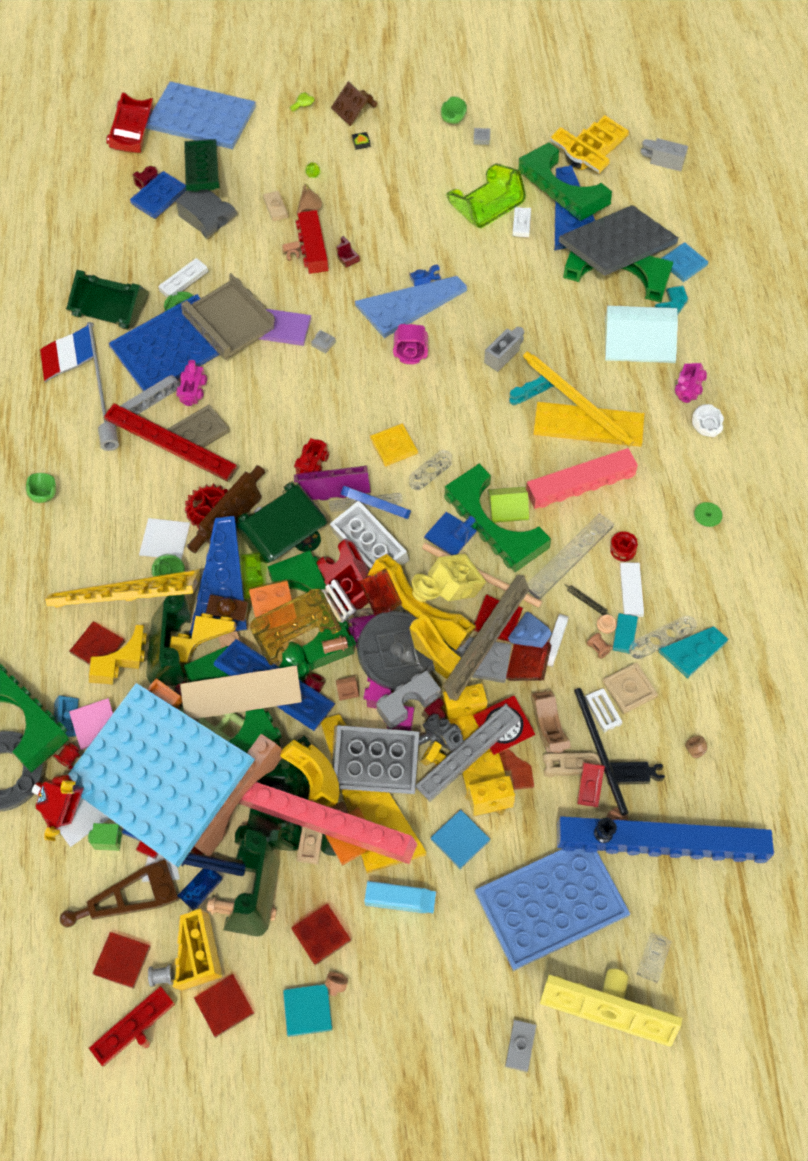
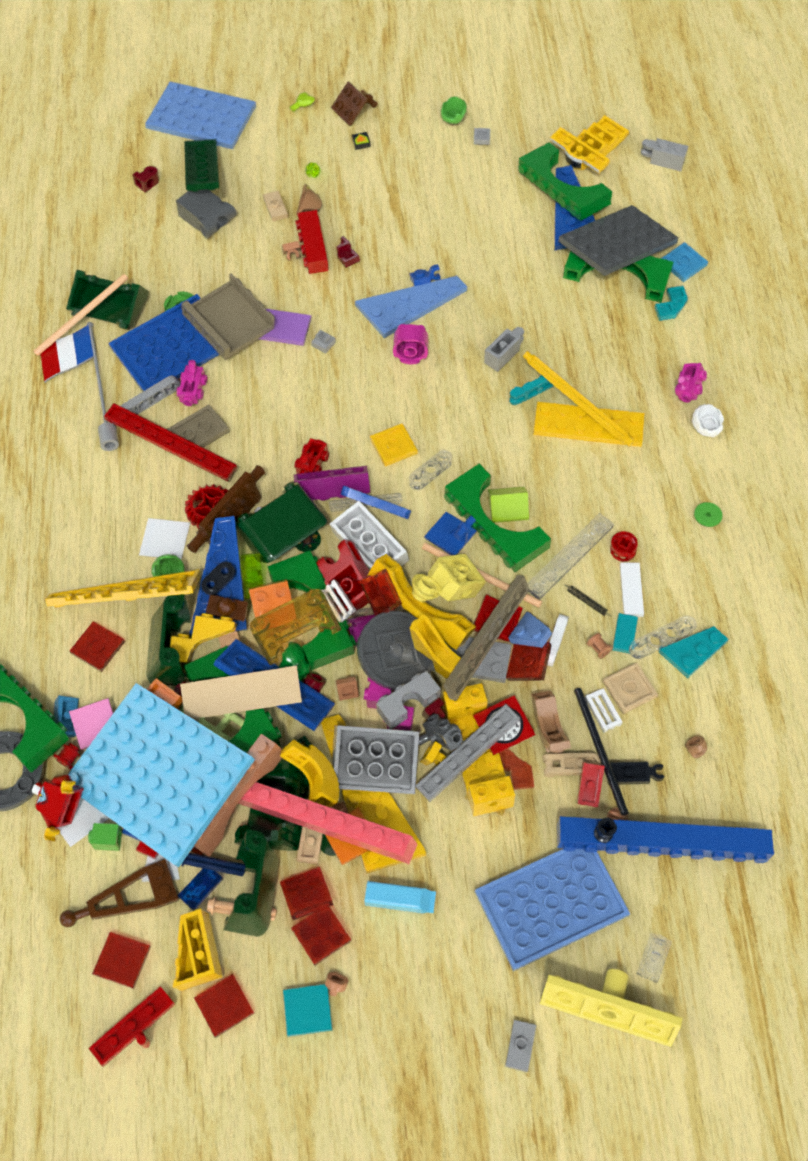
(40, 487): bright green hair -> none
(62, 330): none -> light nougat piece
(106, 668): yellow arch -> none
(129, 124): red piece -> none
(158, 194): blue plate -> none
(160, 975): light grey bush -> none
(183, 278): white plate -> none
(220, 580): none -> black plate
(306, 893): none -> clear red plate
(335, 644): nougat pin -> none
(460, 839): dark azure tile -> none
(493, 199): clear neon green windscreen -> none
(521, 222): white plate -> none
(581, 478): coral brick -> none
(606, 624): light nougat plate -> none
(641, 334): light aqua slope -> none

